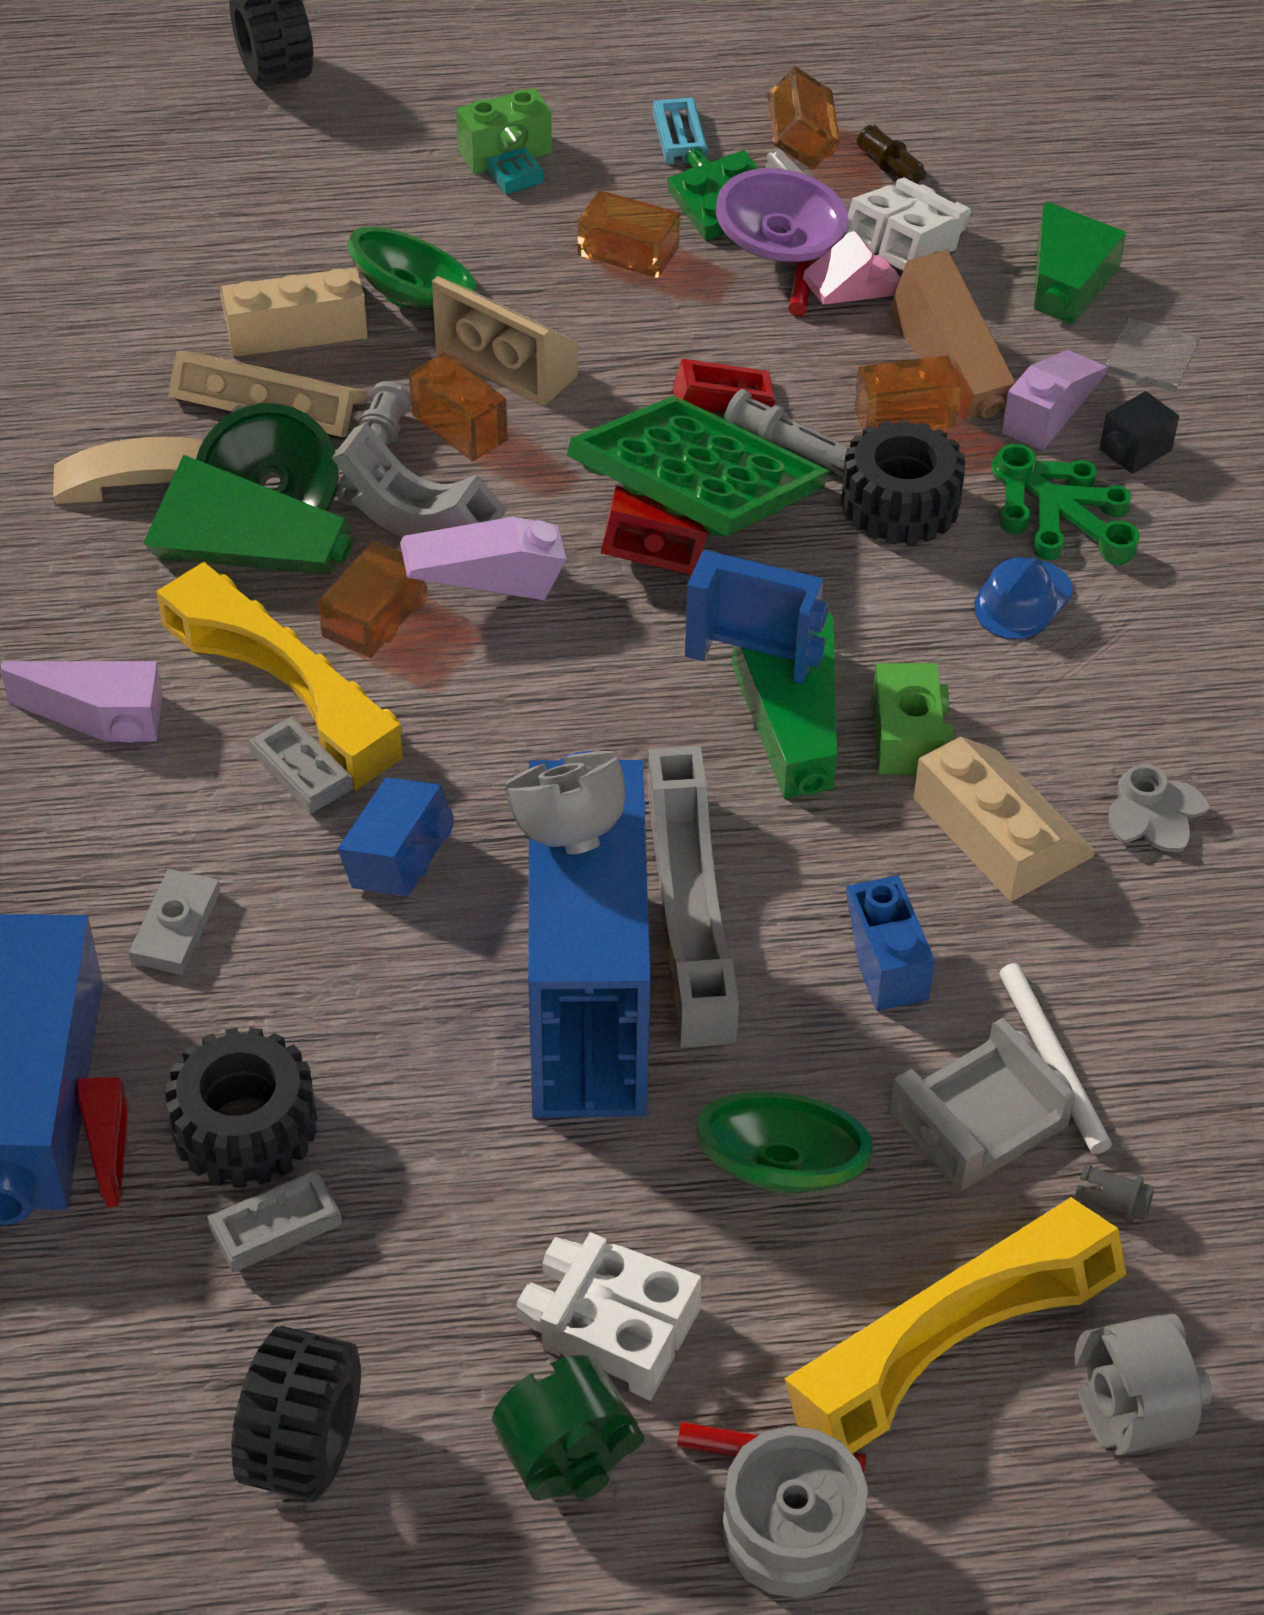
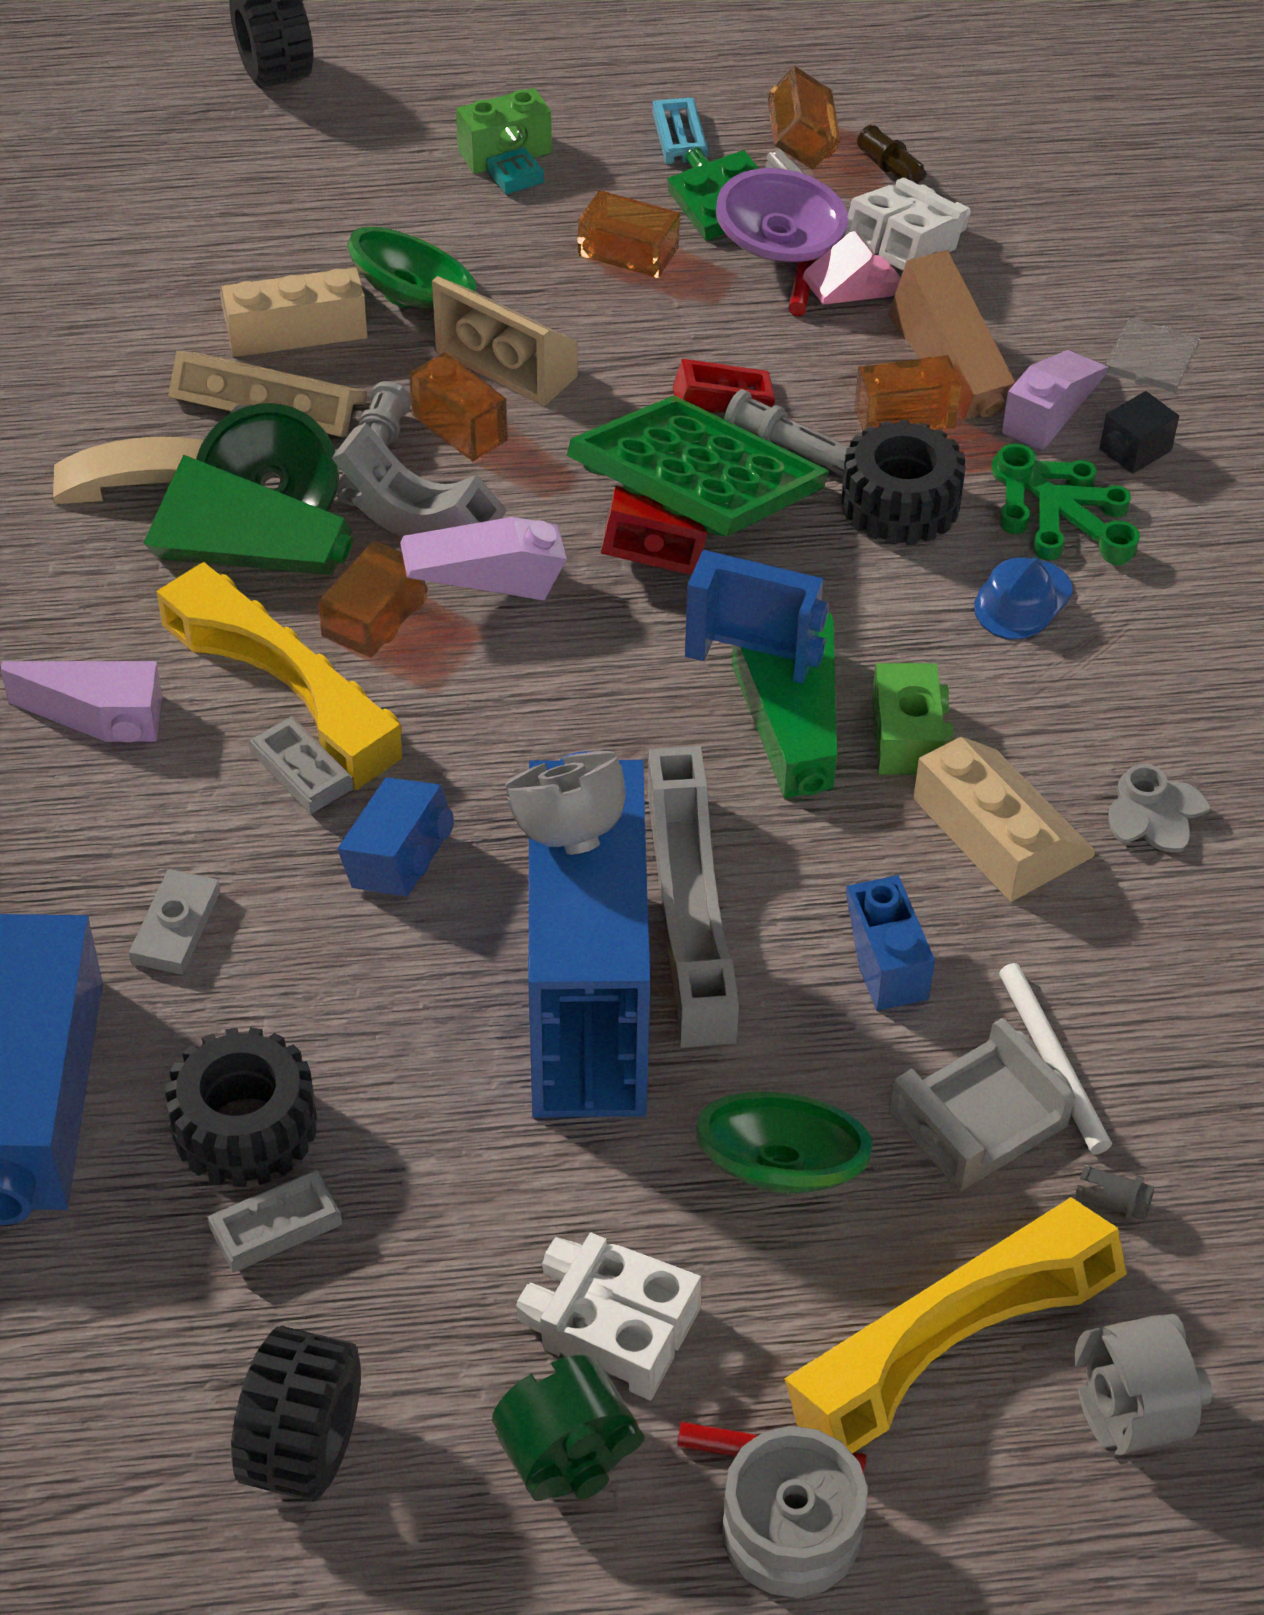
(106, 1126): red slope -> none
(1073, 261): green slope -> none

